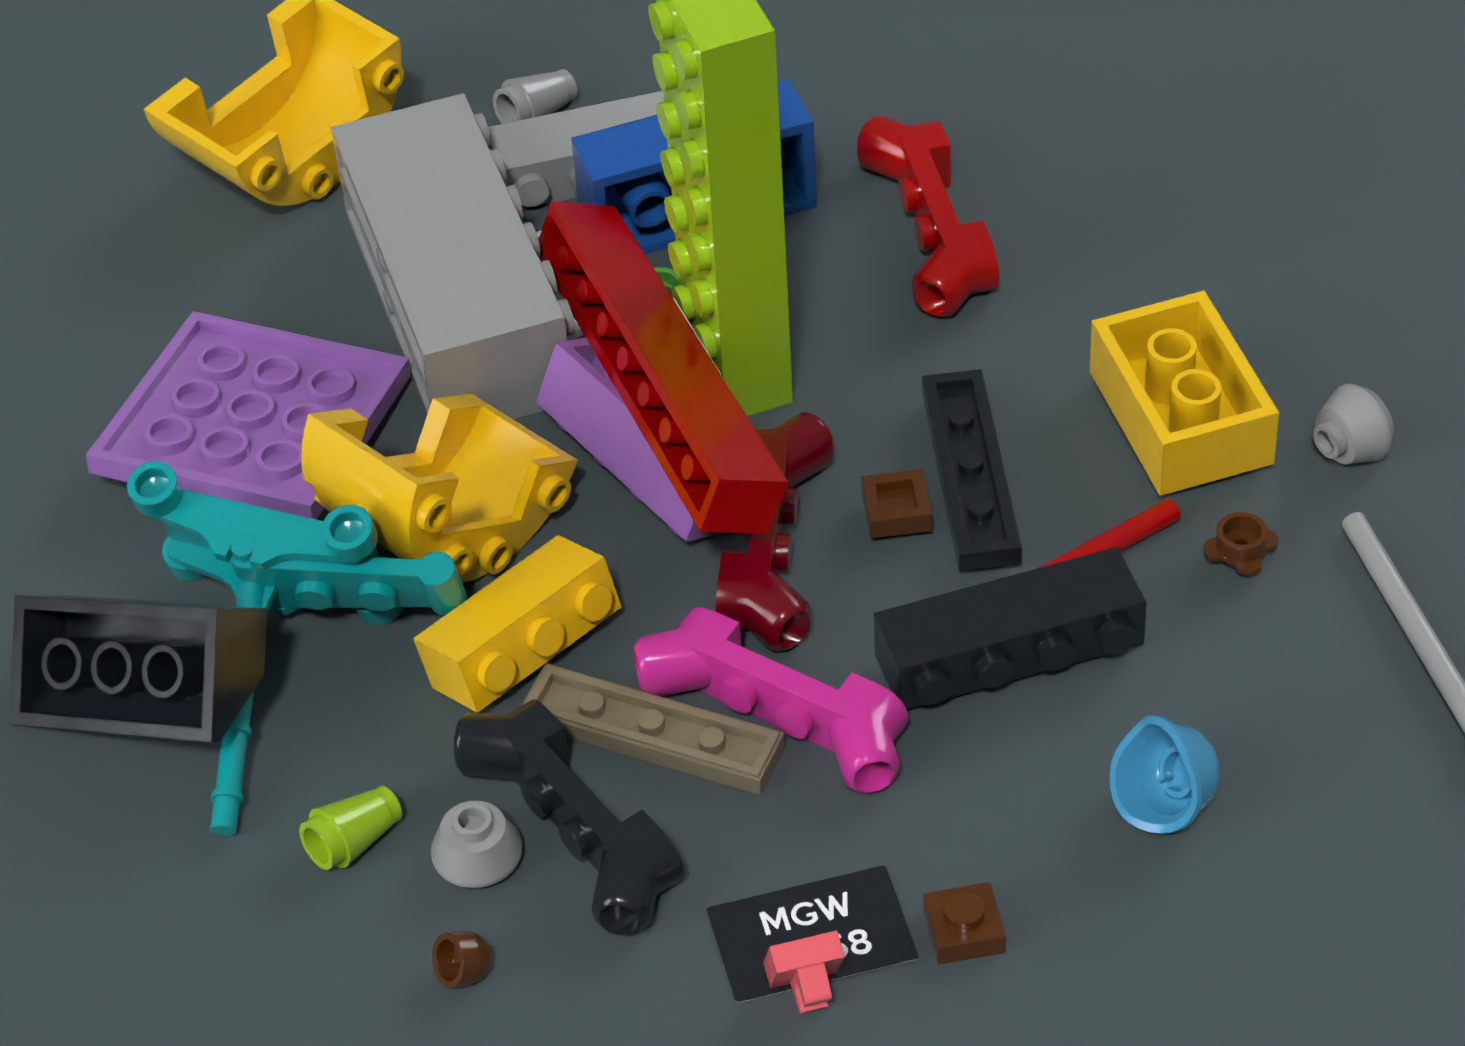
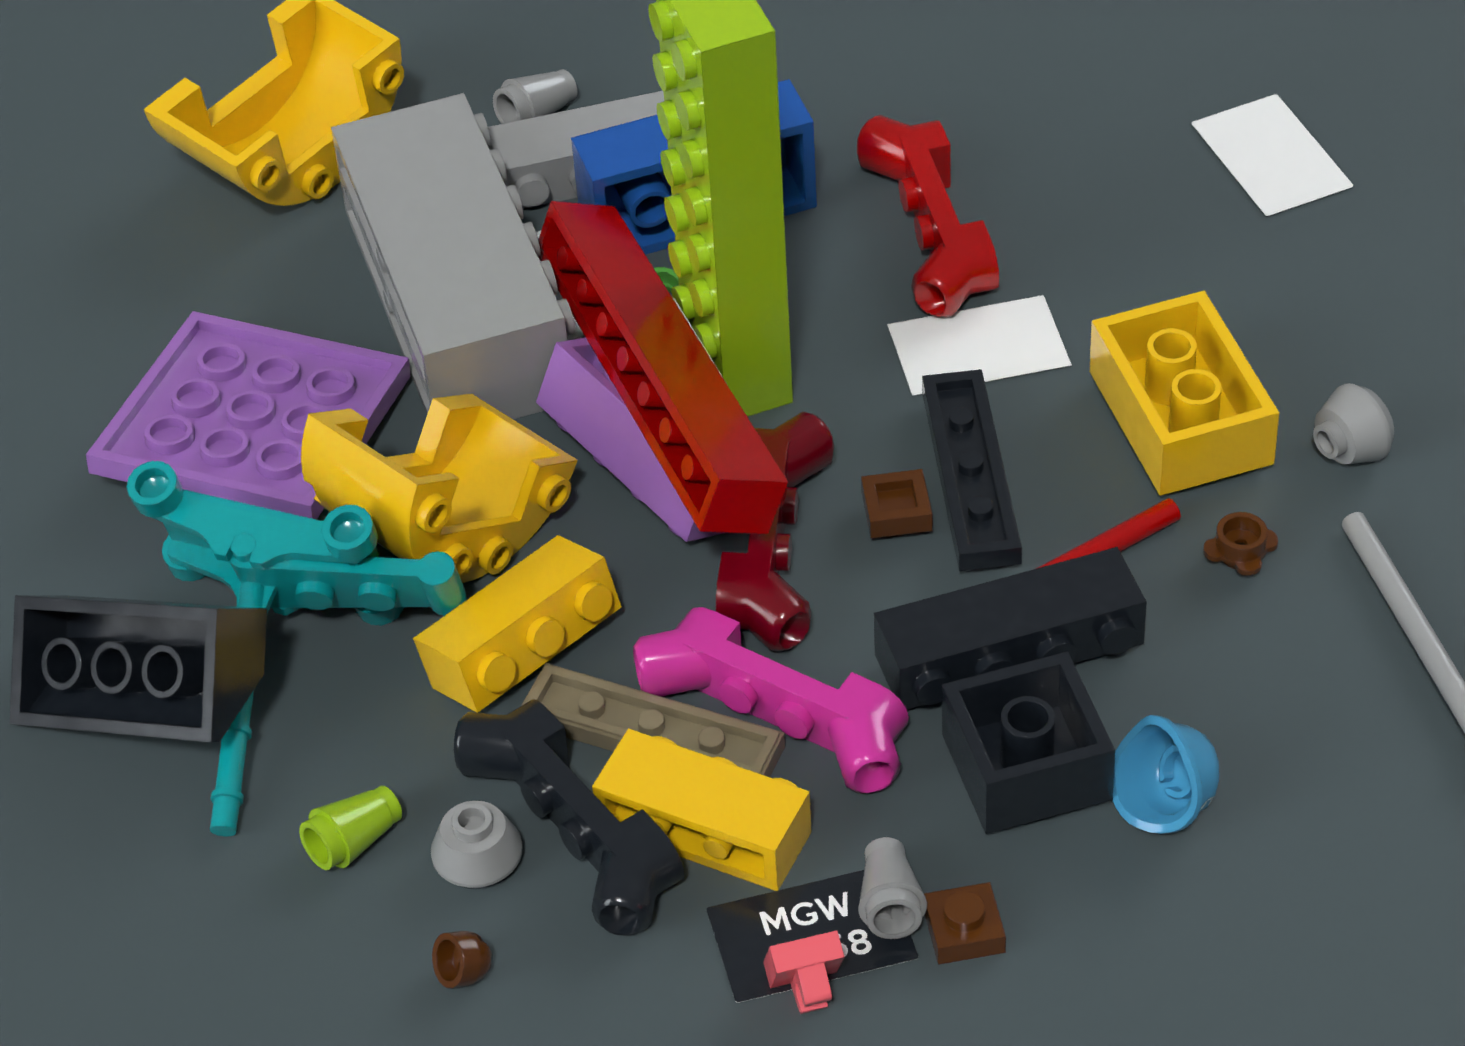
(709, 807): none -> yellow brick
(890, 893): none -> light grey cone
(997, 338): none -> white sticker
(1027, 742): none -> black brick
(1272, 155): none -> white sticker

